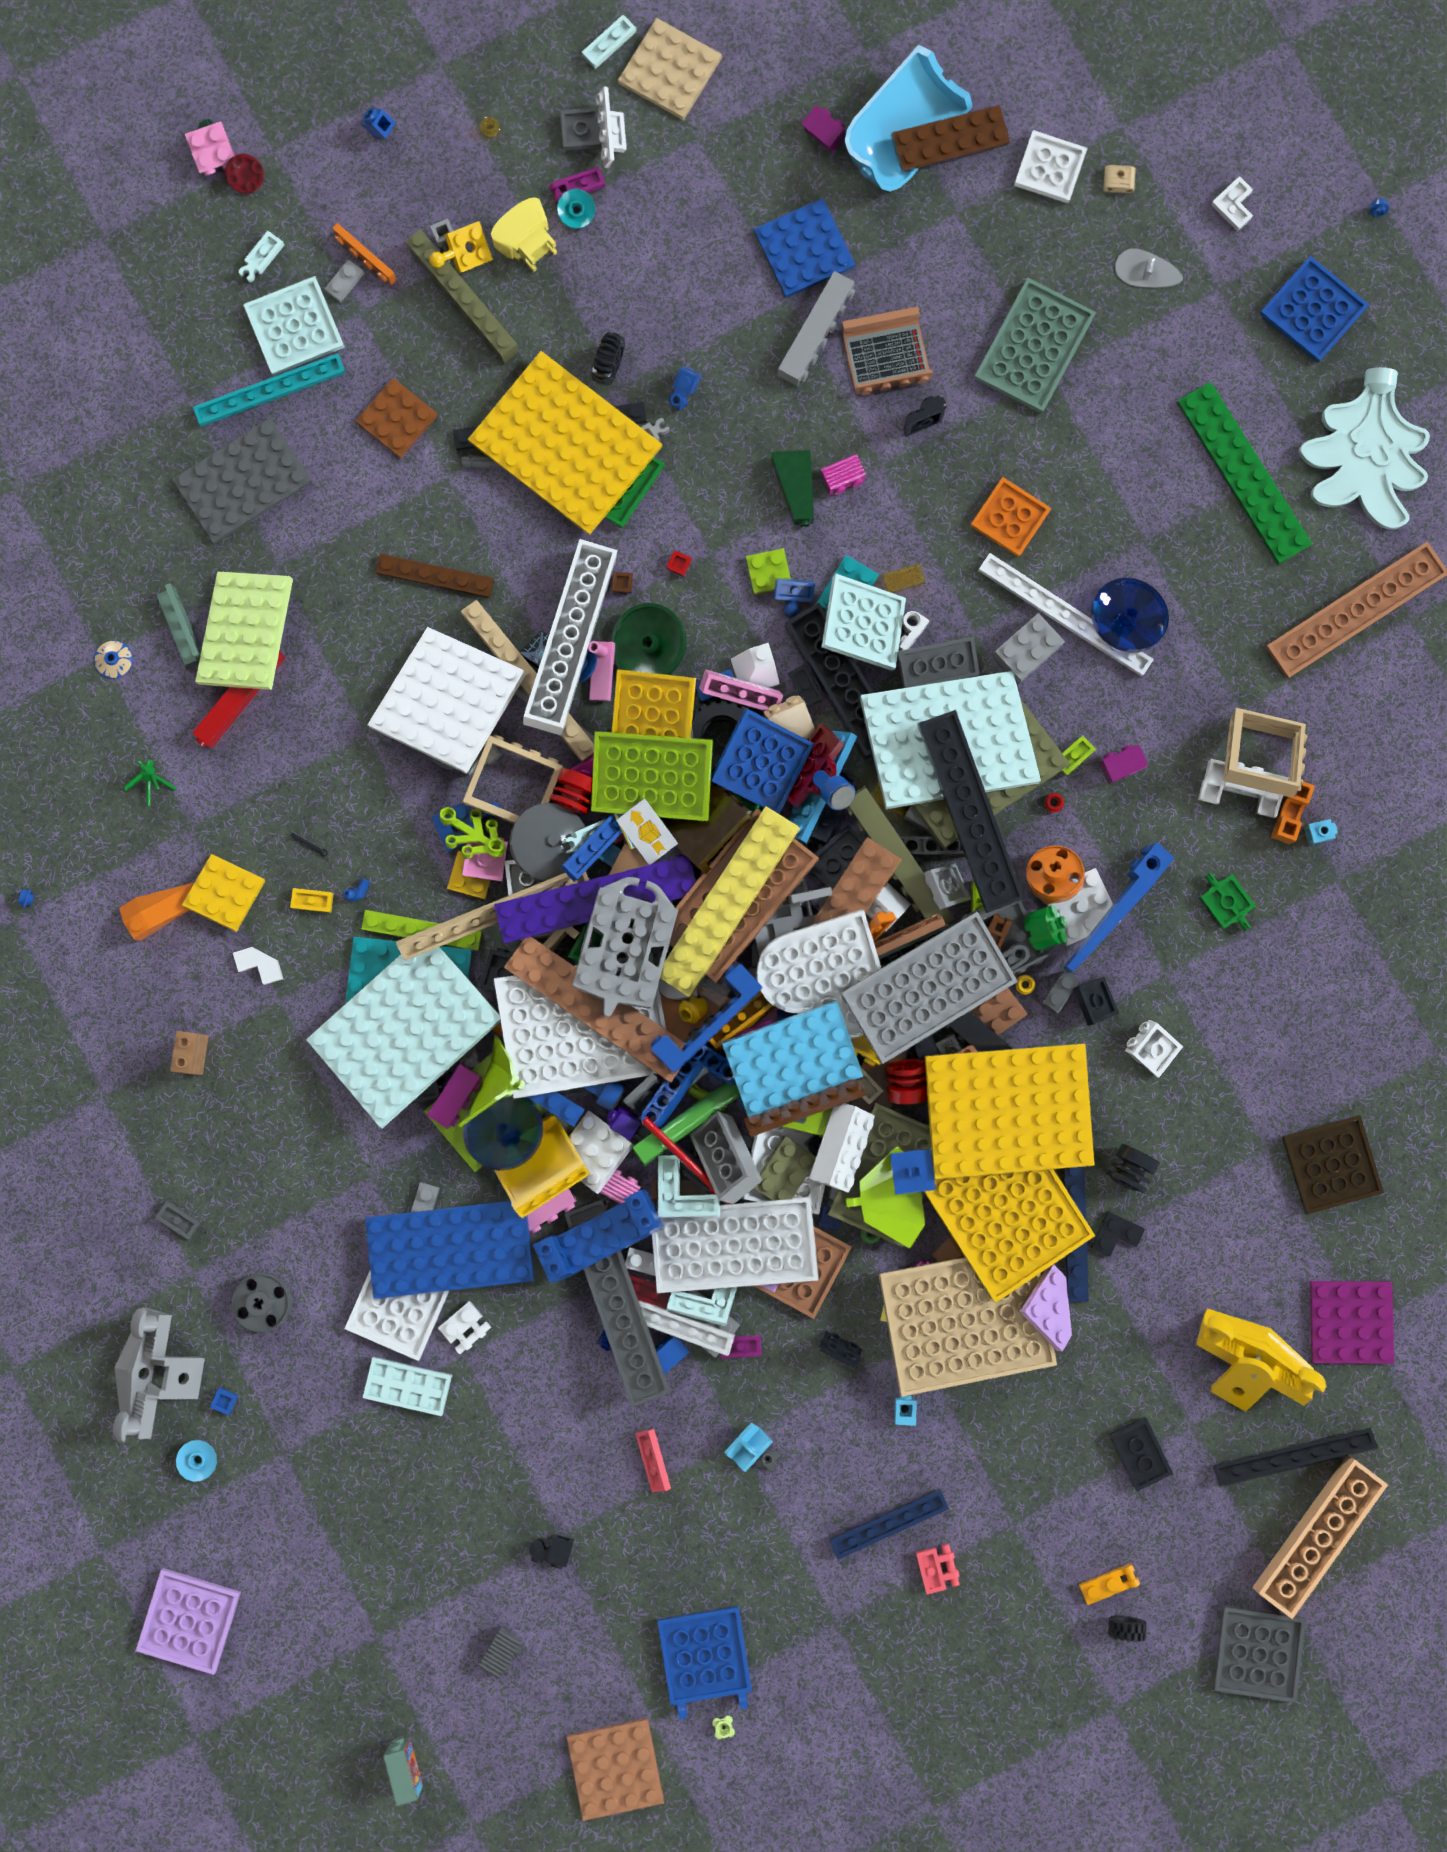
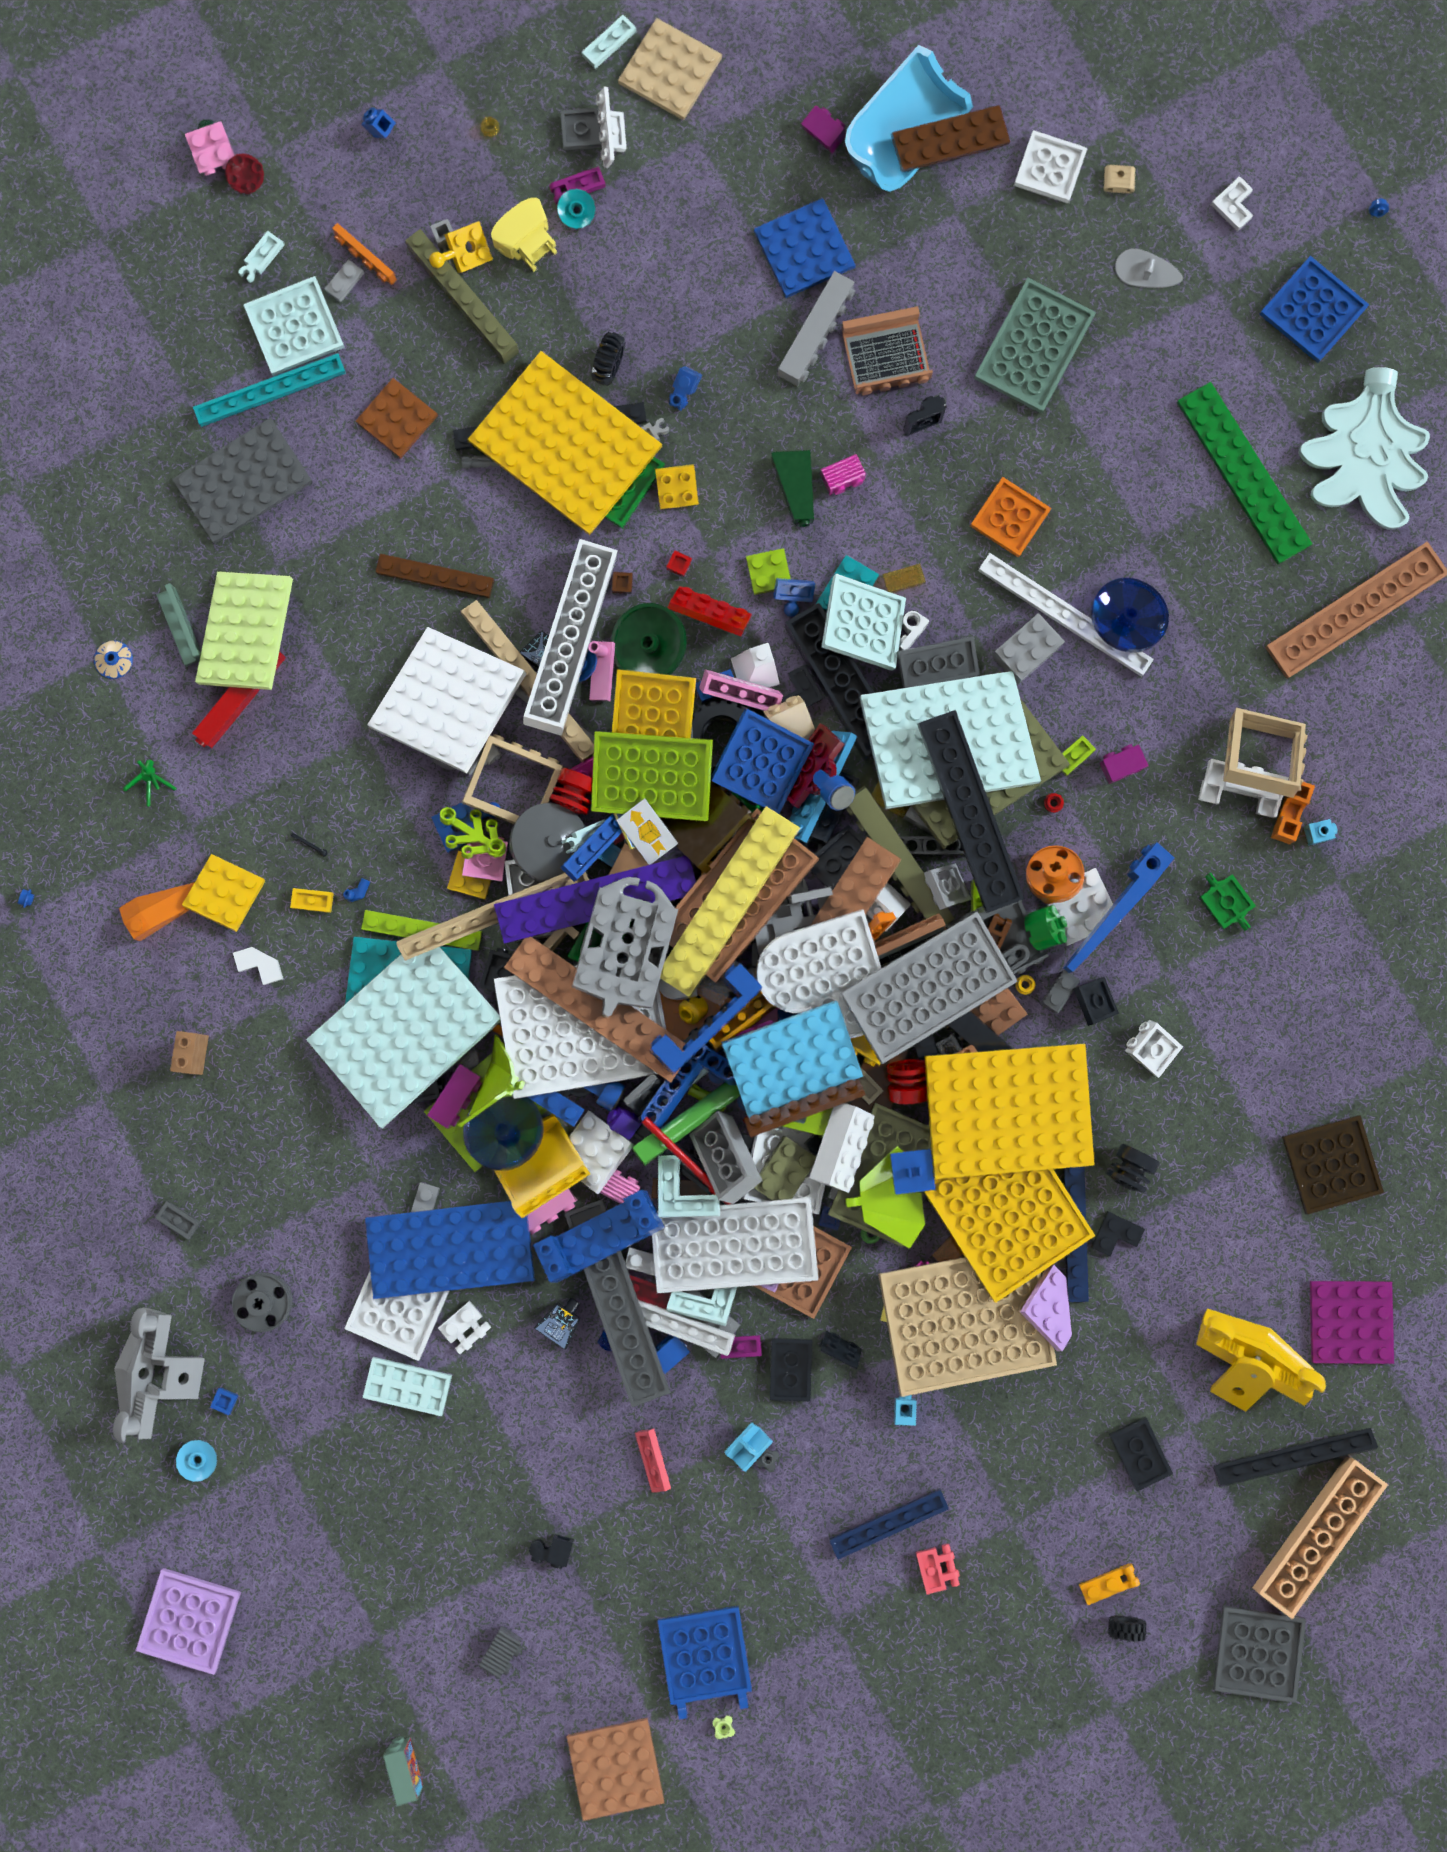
(560, 1323): none -> torso
(676, 486): none -> yellow plate
(709, 610): none -> red plate
(791, 1369): none -> black plate

